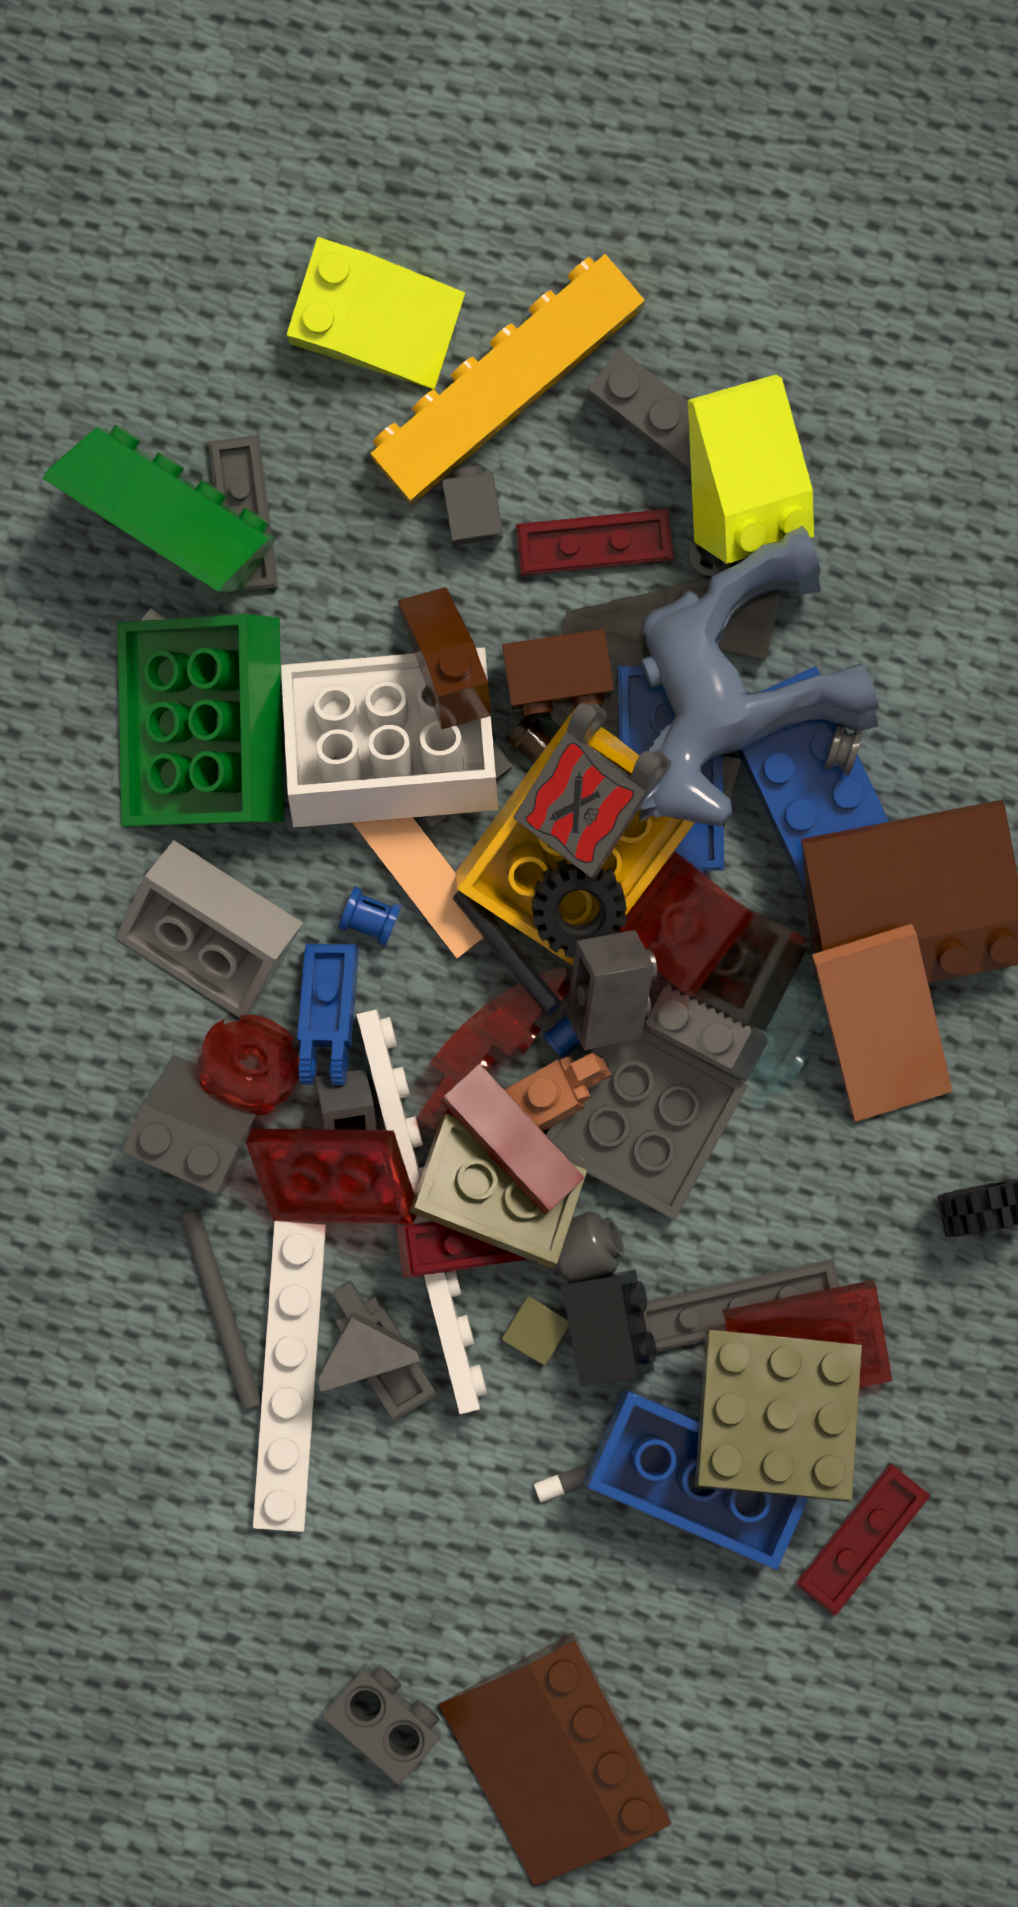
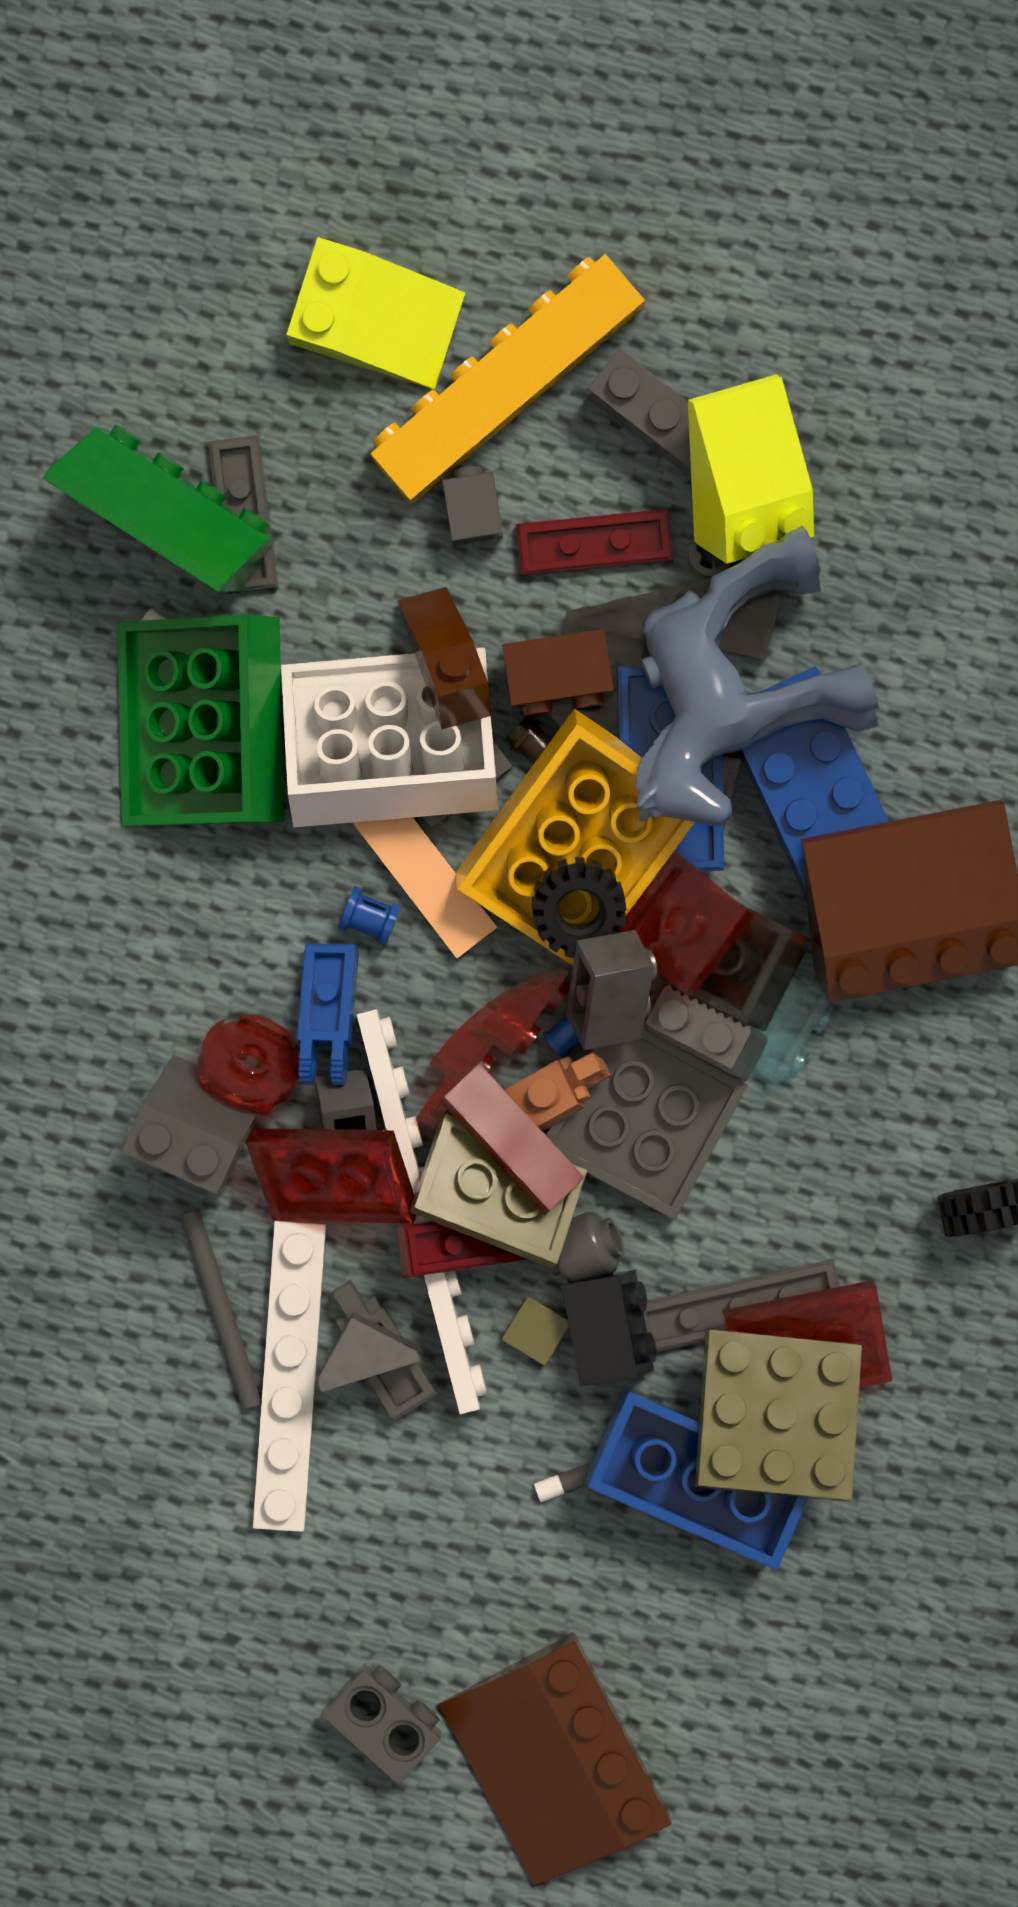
(208, 929): light grey slope -> none
(509, 953): black bar -> none
(585, 799): flag -> none
(843, 750): dark grey bush -> none
(862, 1539): dark red tile -> none
(882, 1022): nougat tile -> none

